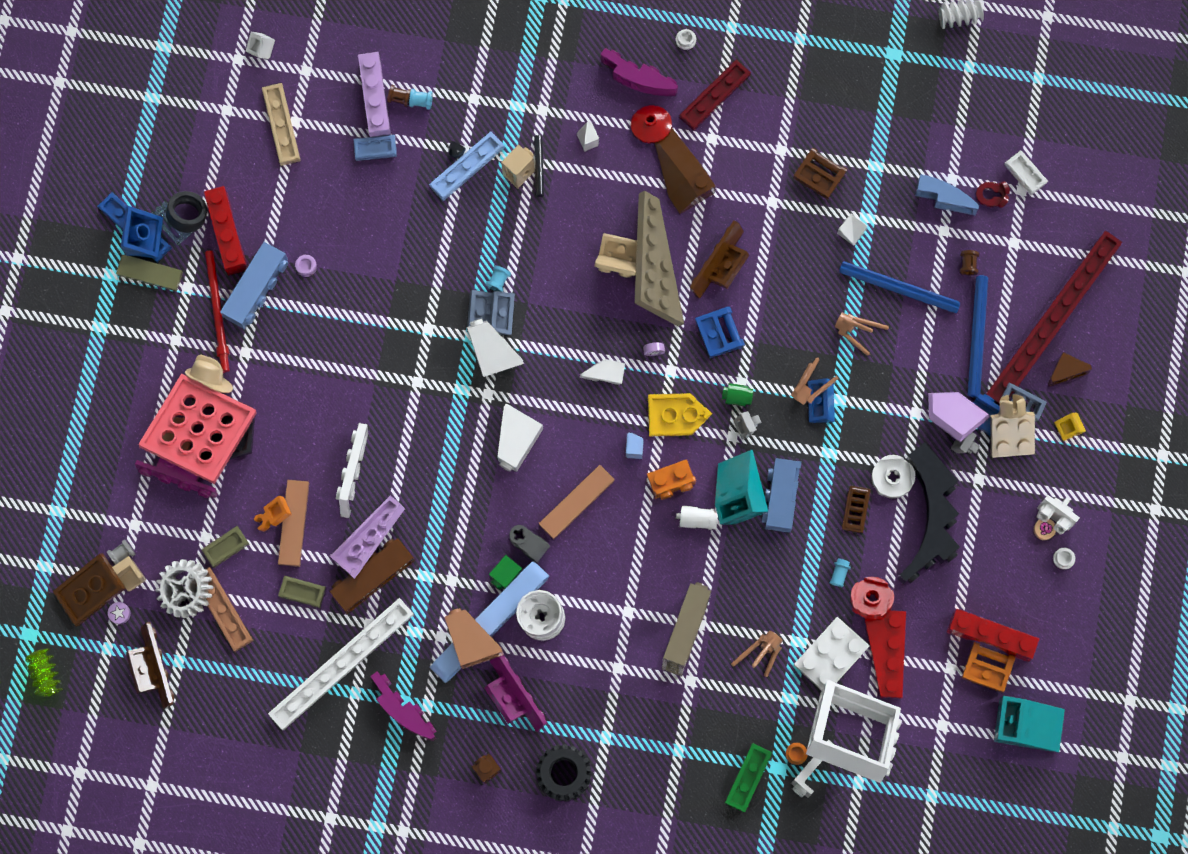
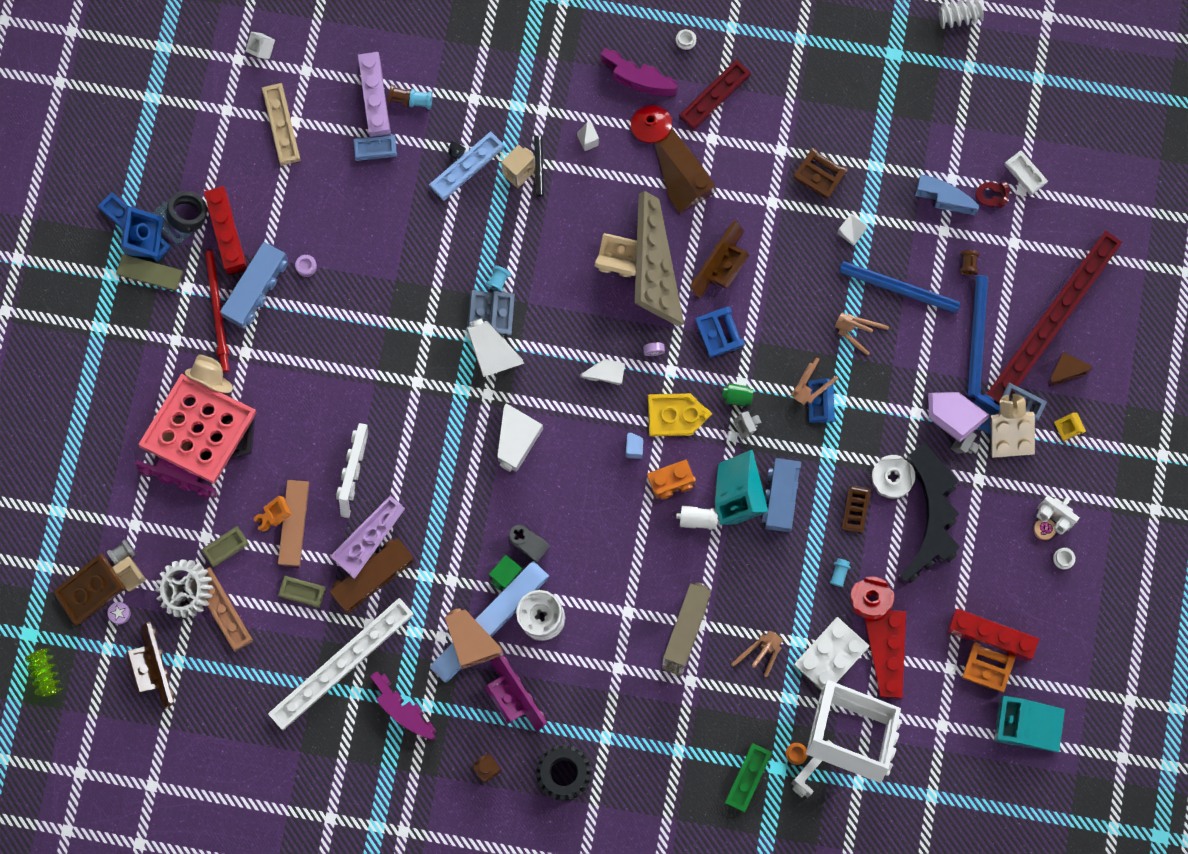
(576, 502): nougat tile -> none

